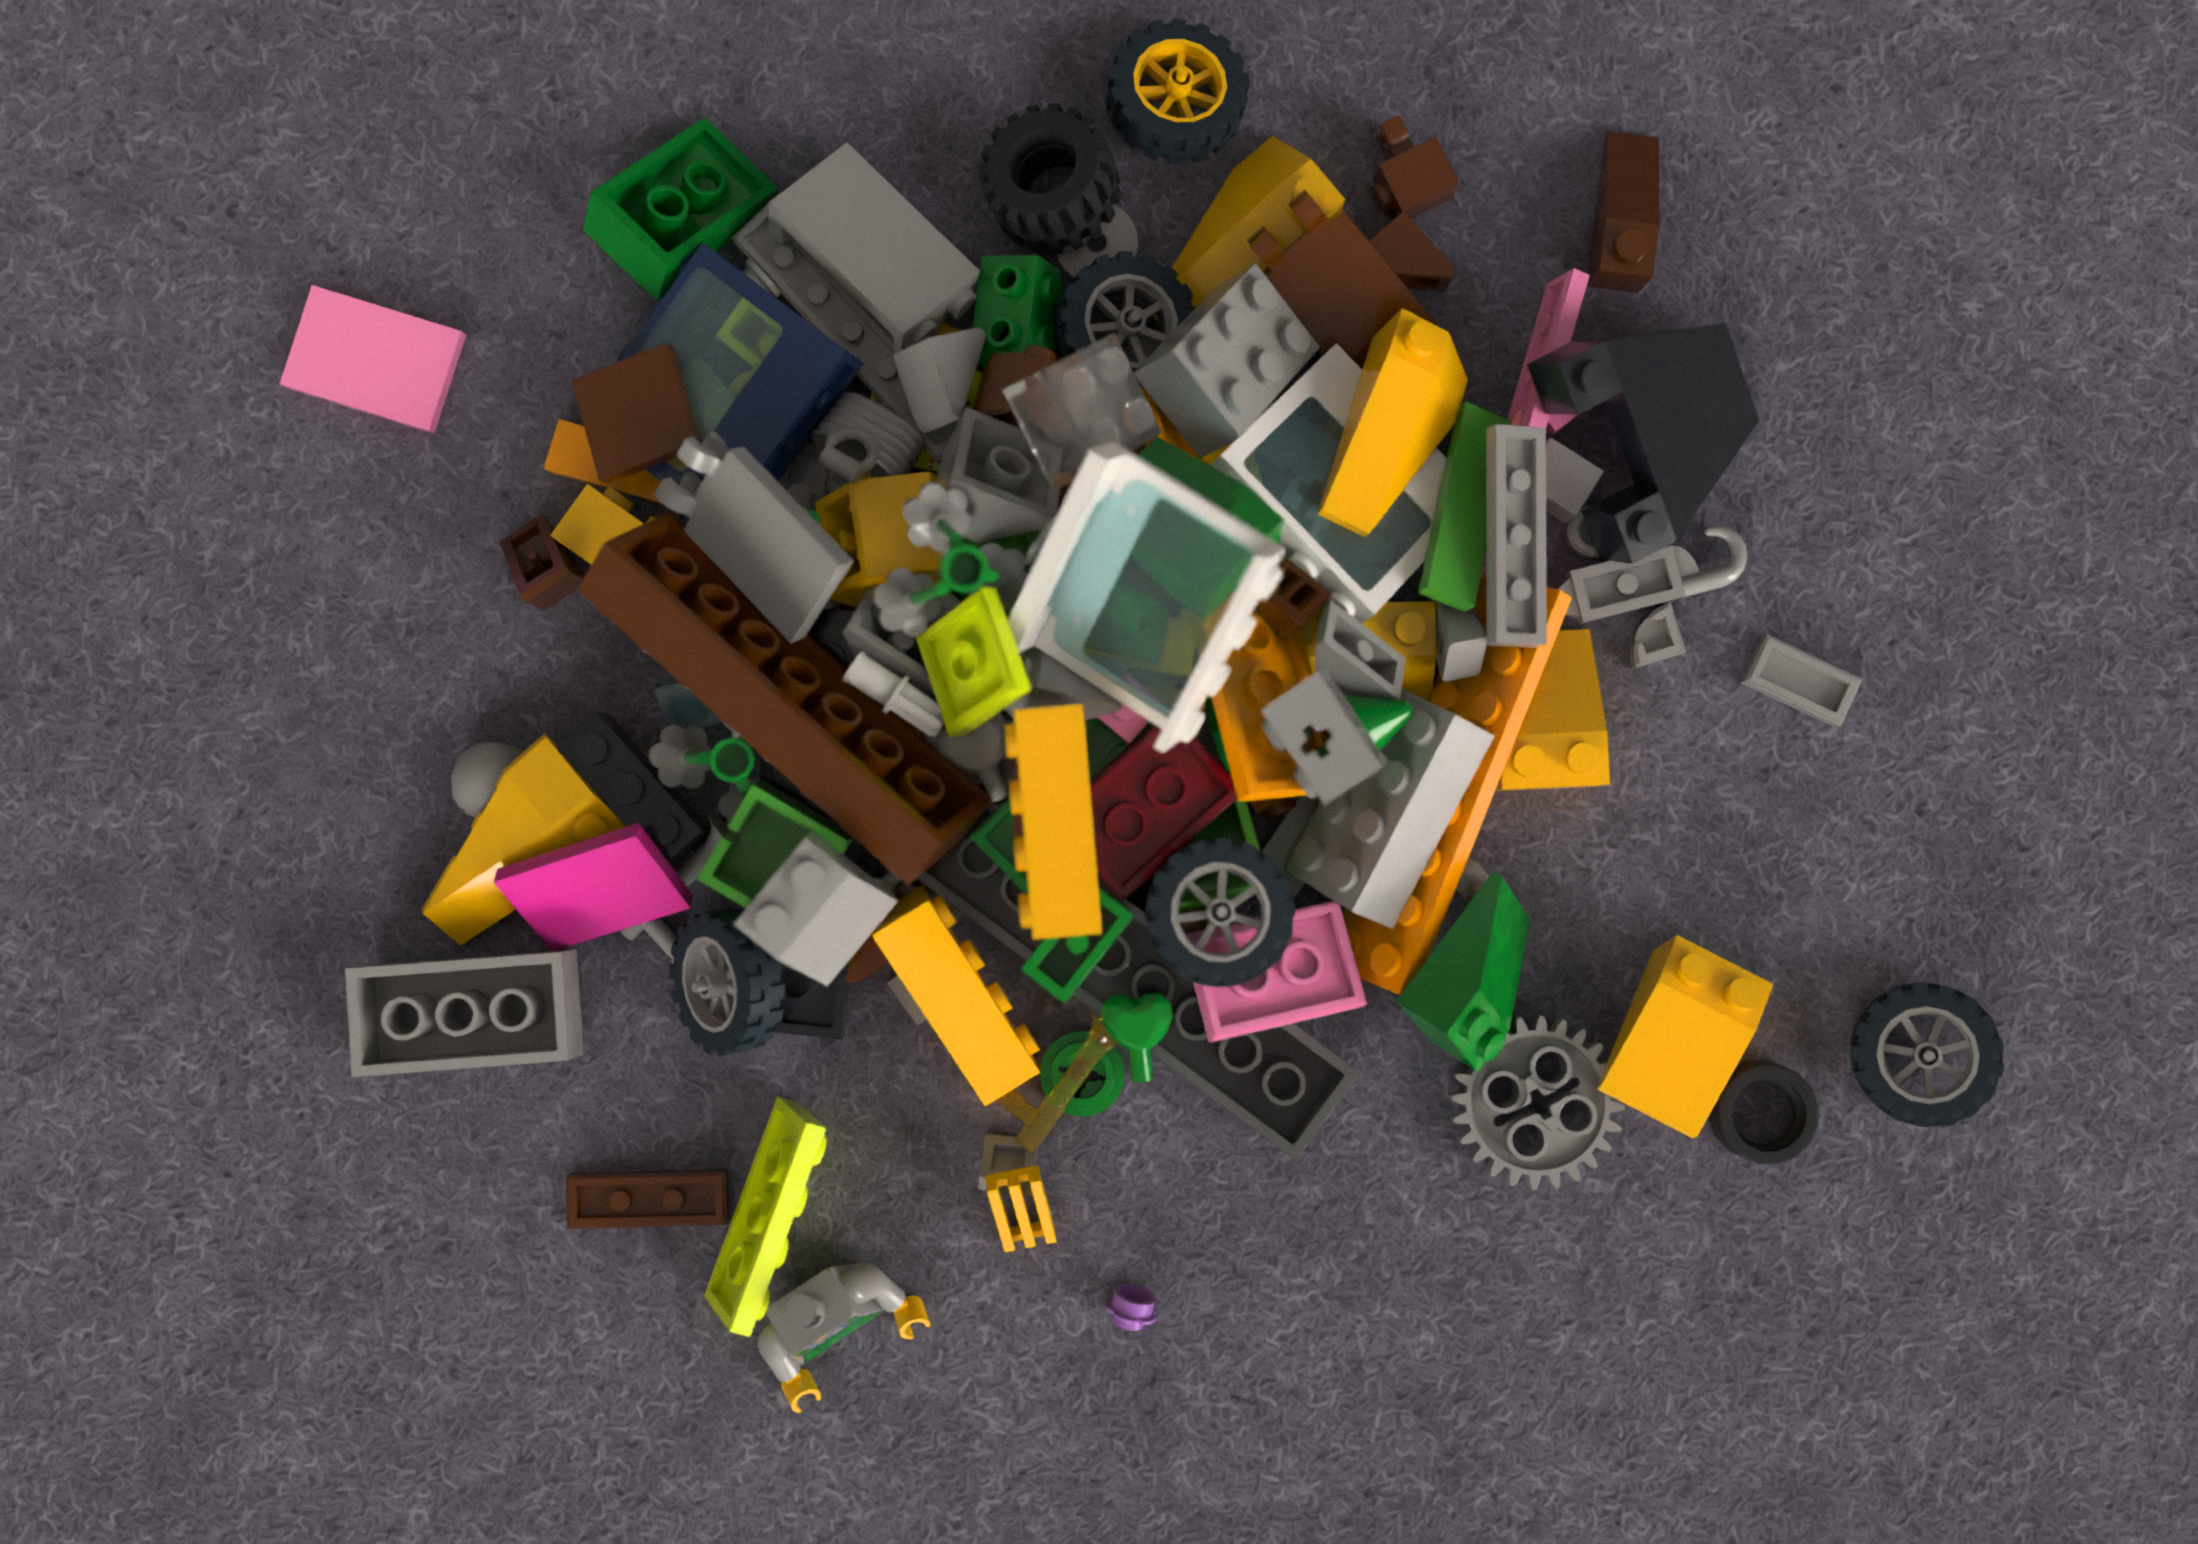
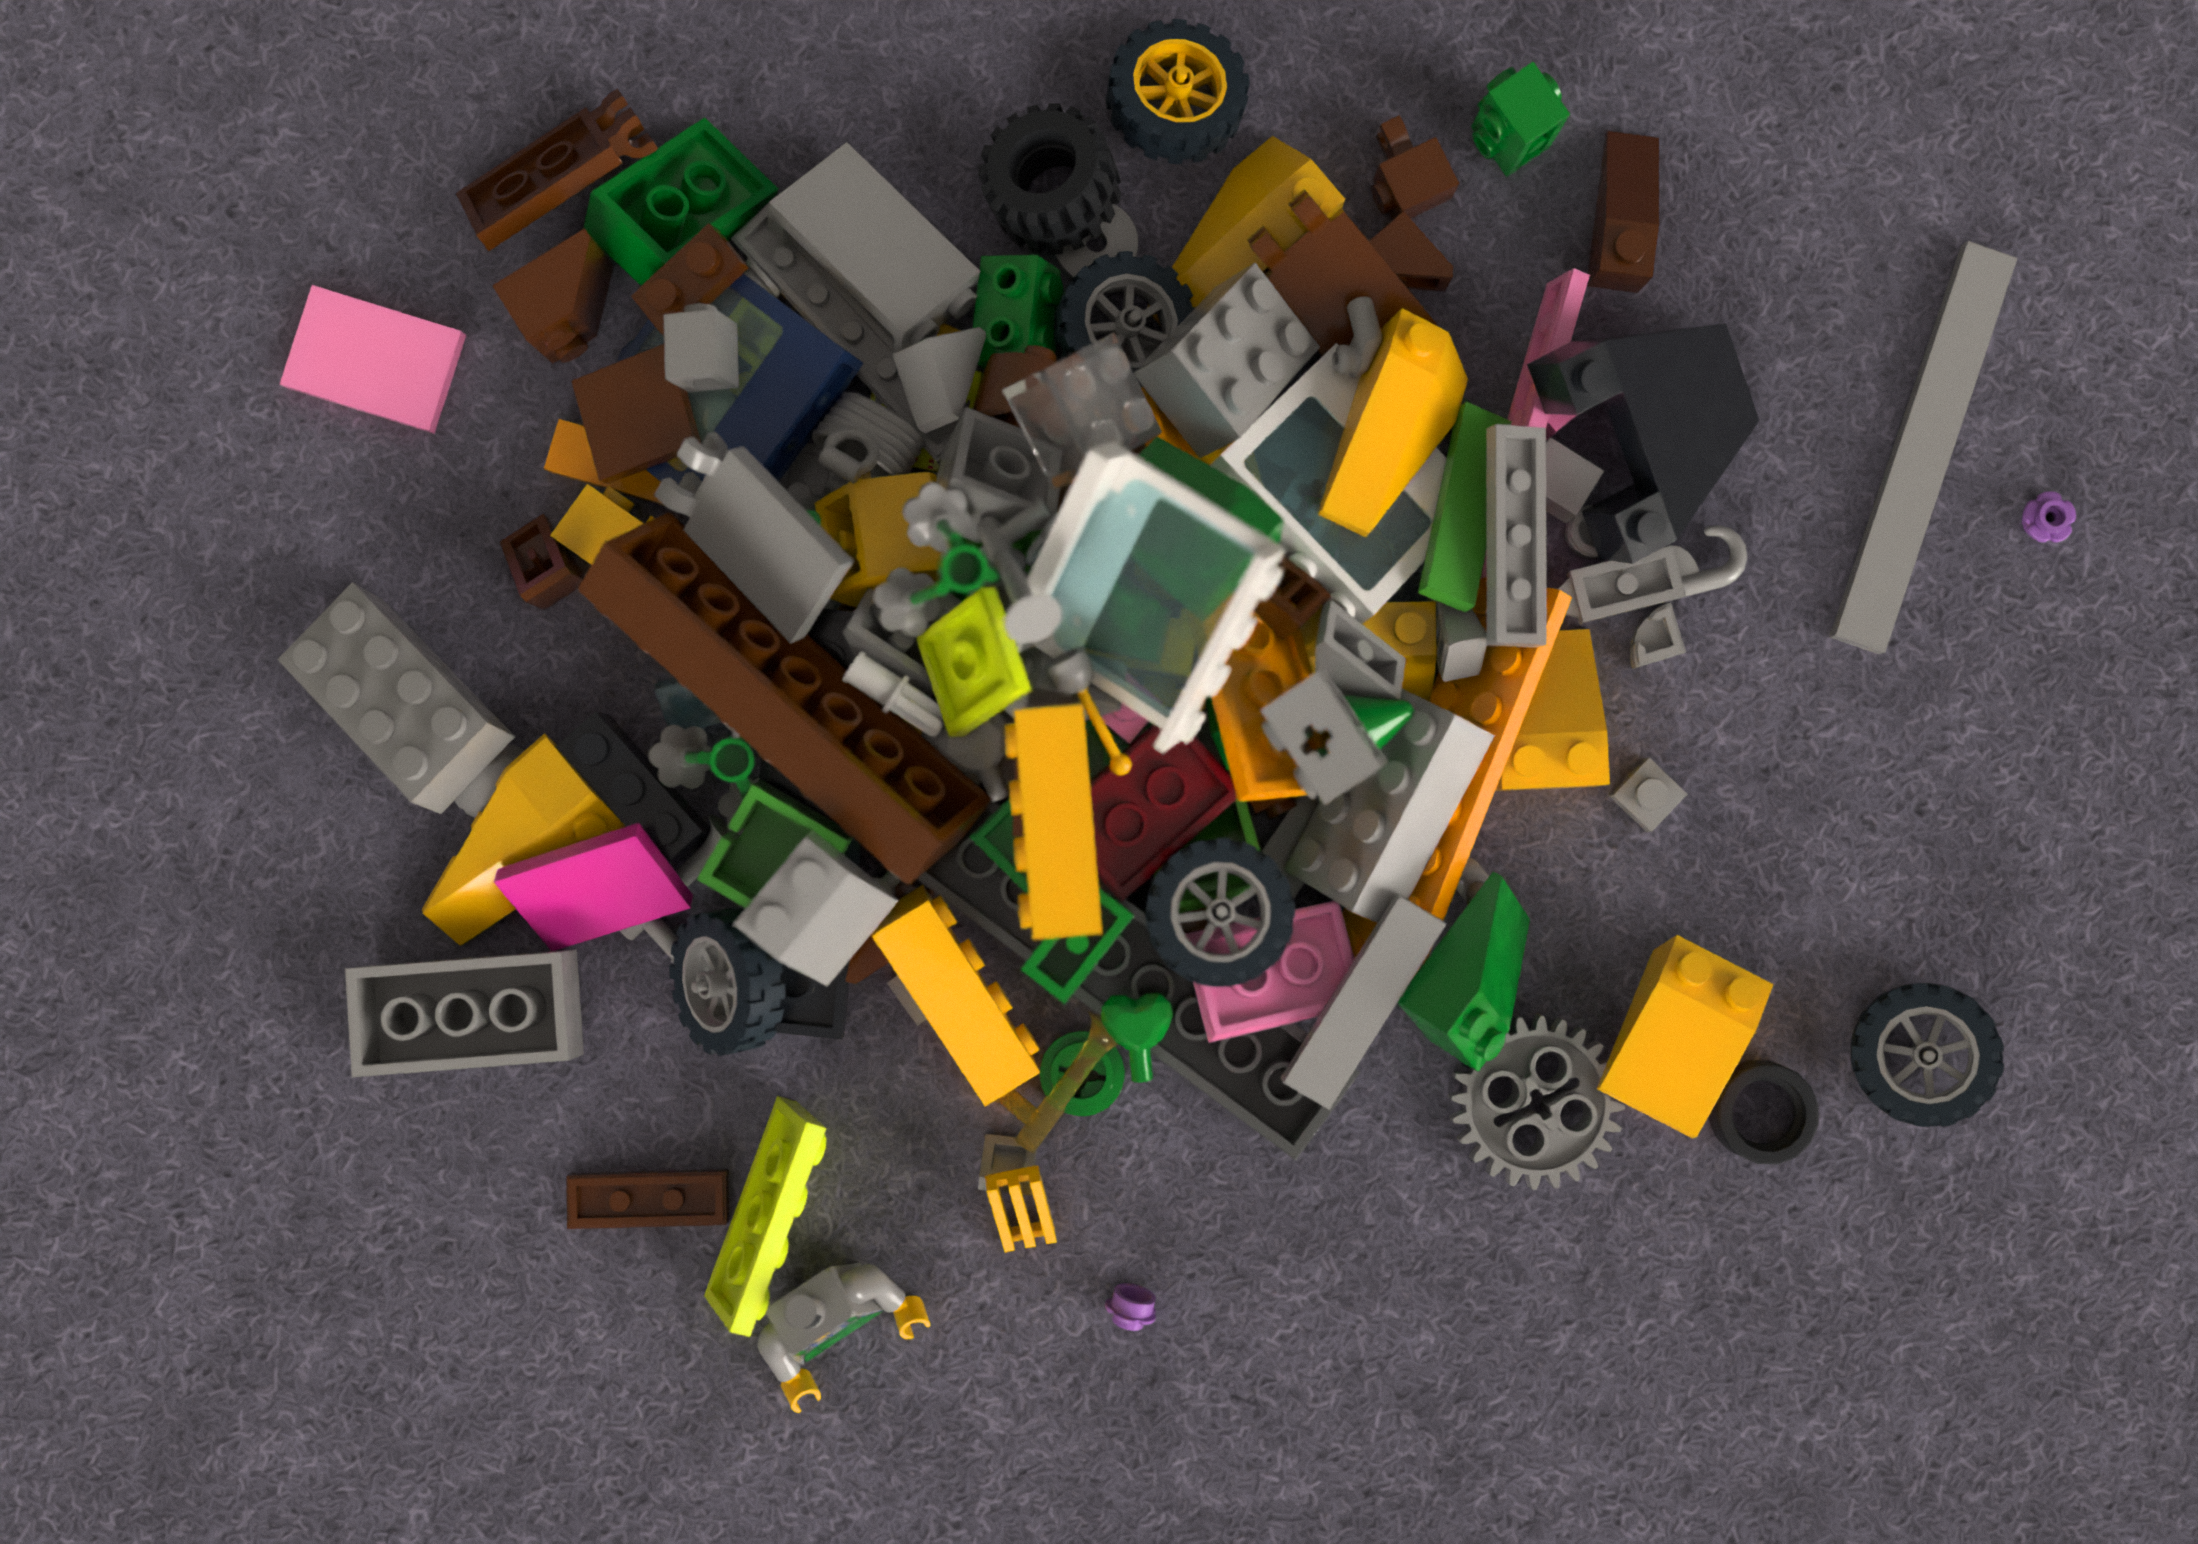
(396, 699): none -> light grey brick
(552, 169): none -> reddish brown tile
(560, 297): none -> reddish brown slope
(691, 276): none -> reddish brown plate
(701, 349): none -> light grey brick
(1031, 615): none -> light grey piece
(1073, 674): none -> hinge
(1362, 1001): none -> light grey tile
(1365, 342): none -> light grey arm
(1518, 117): none -> green brick
(1648, 795): none -> light grey plate
(1801, 680): light grey tile -> none
(1923, 447): none -> light grey tile
(2035, 520): none -> medium lavender plate

